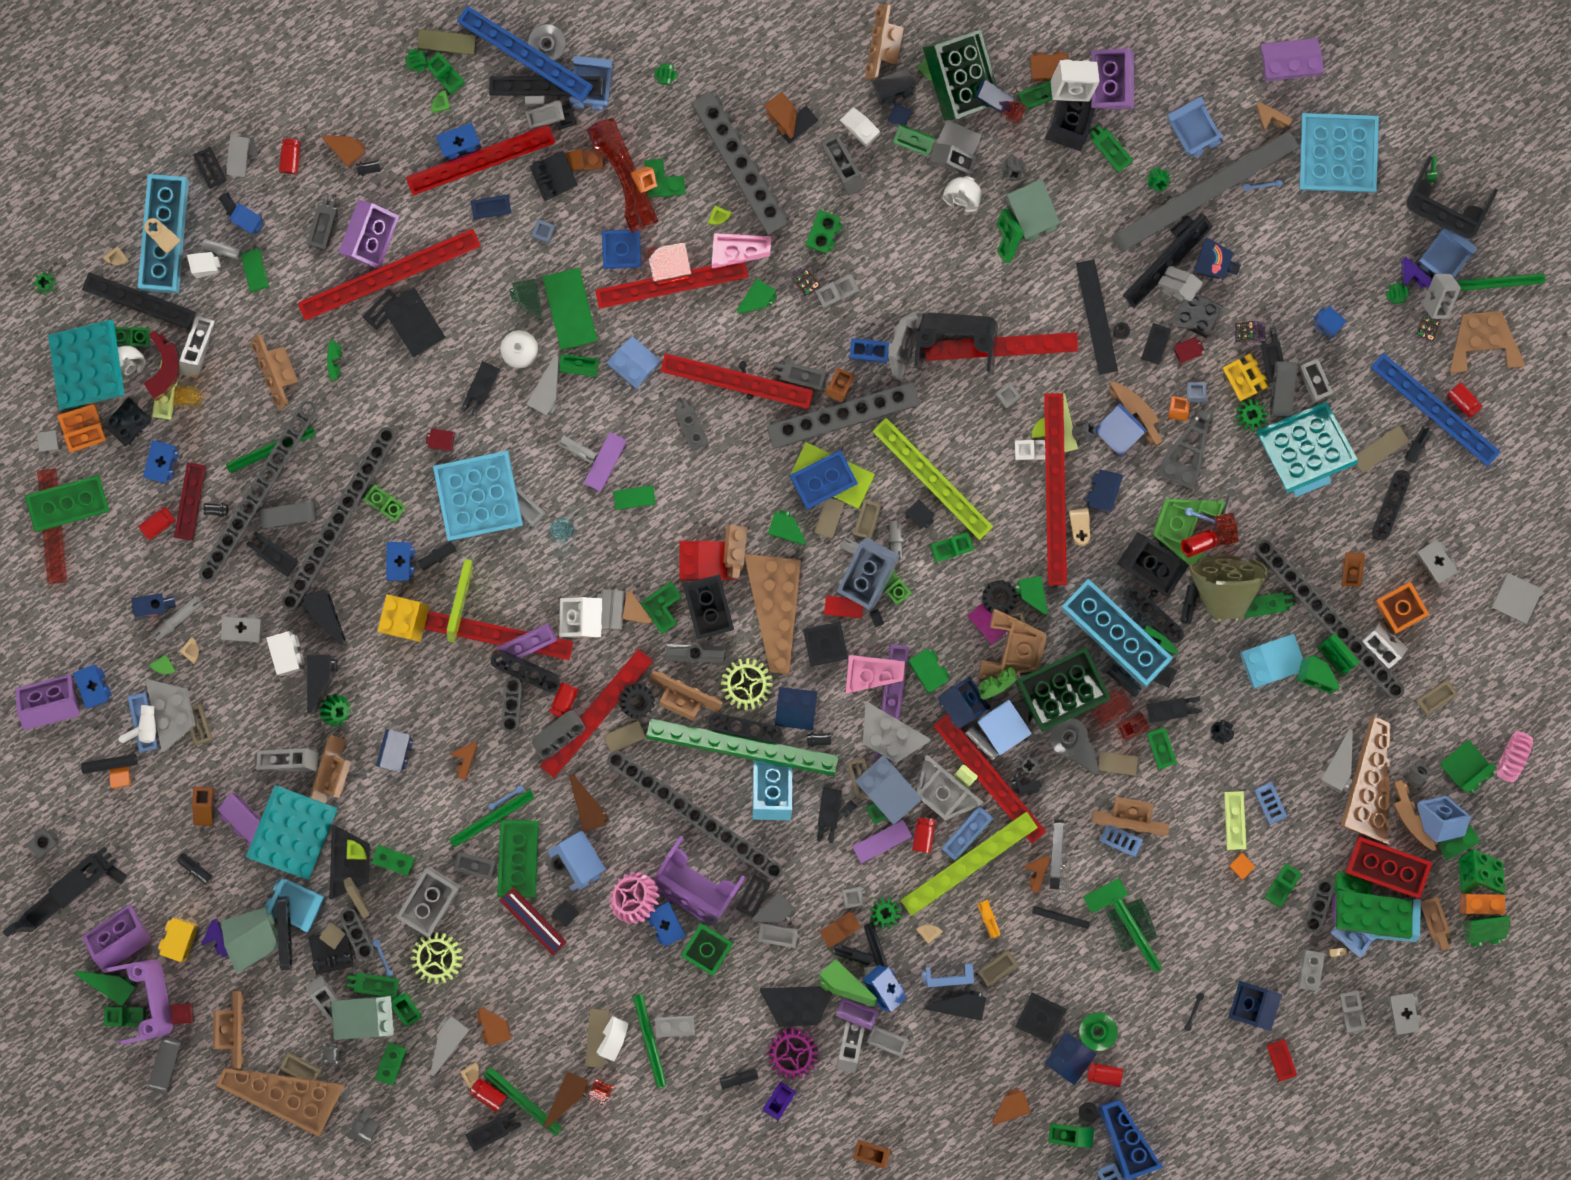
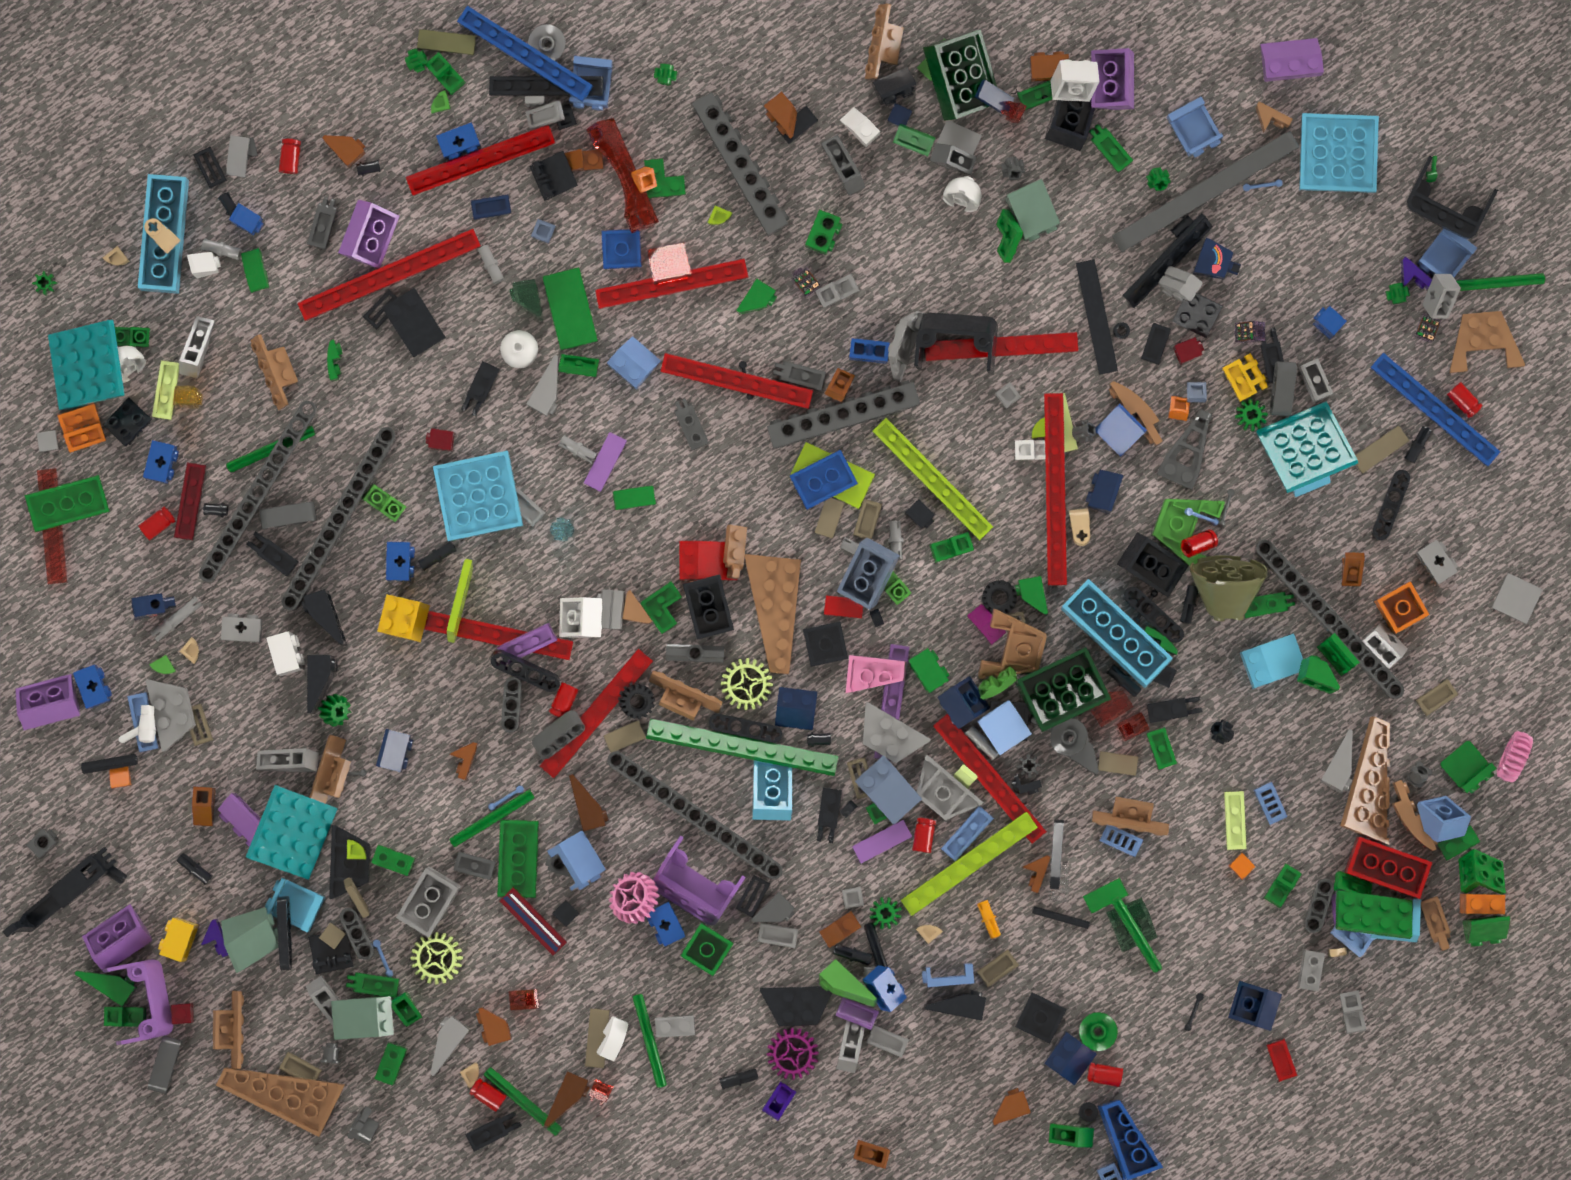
(138, 301): black tile -> none
(169, 372): dark red arch -> none
(490, 264): none -> light grey pin
(524, 999): none -> clear red slope
(739, 248): bright pink wing -> none
(786, 528): green slope -> none
(1226, 529): clear red brick -> none
(1400, 1023): light grey brick -> none

